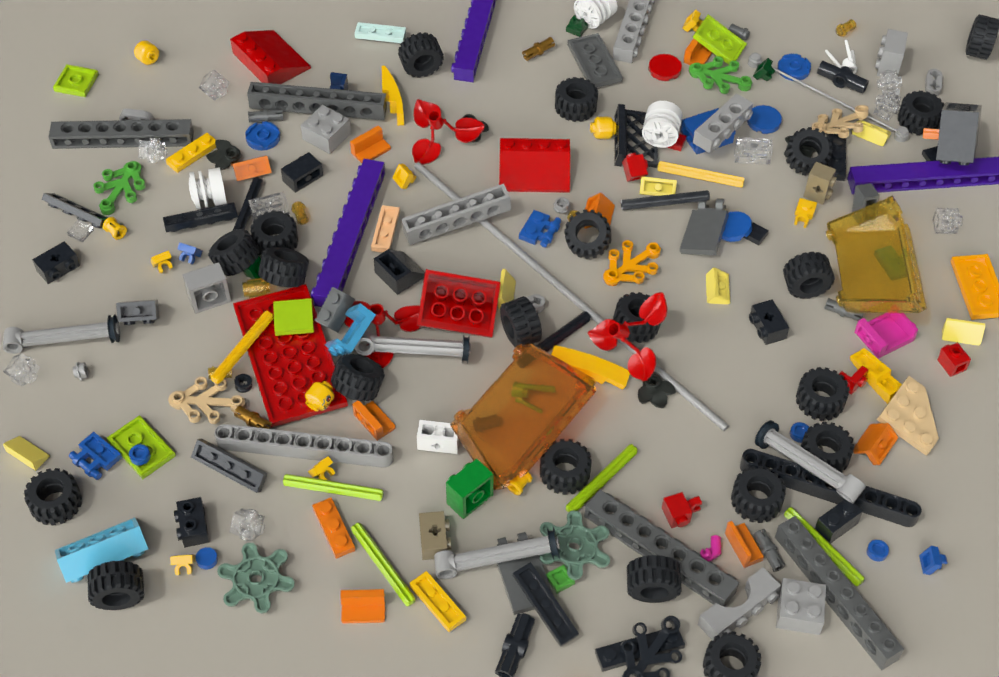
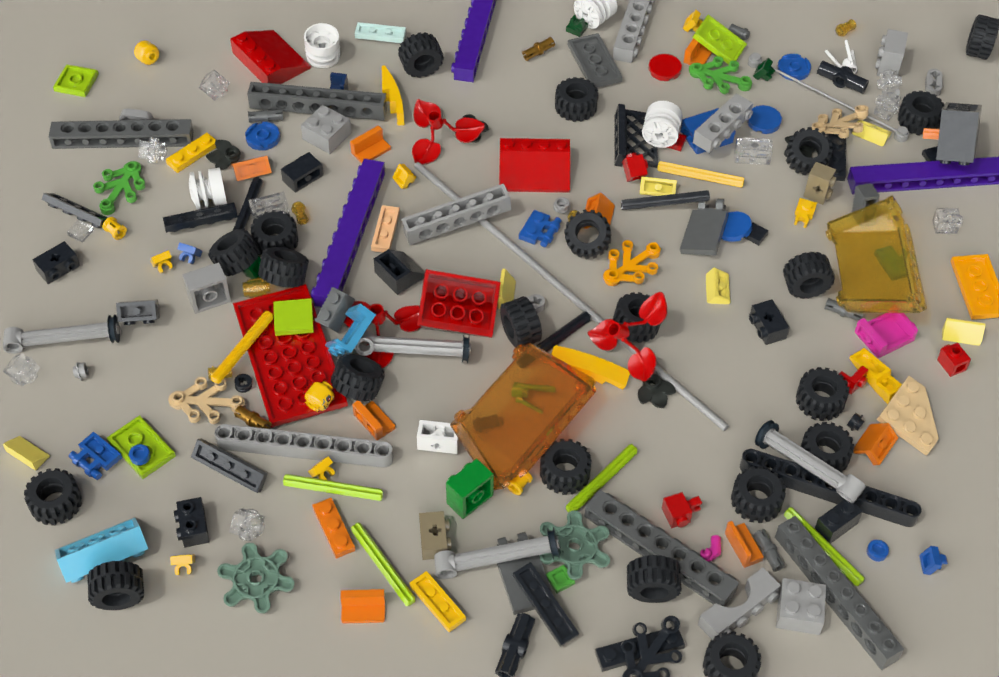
(206, 558): blue tile -> none
(322, 45): none -> white wheel
(603, 127): yellow head -> none
(797, 431): blue tile -> none
(855, 422): none -> black plate

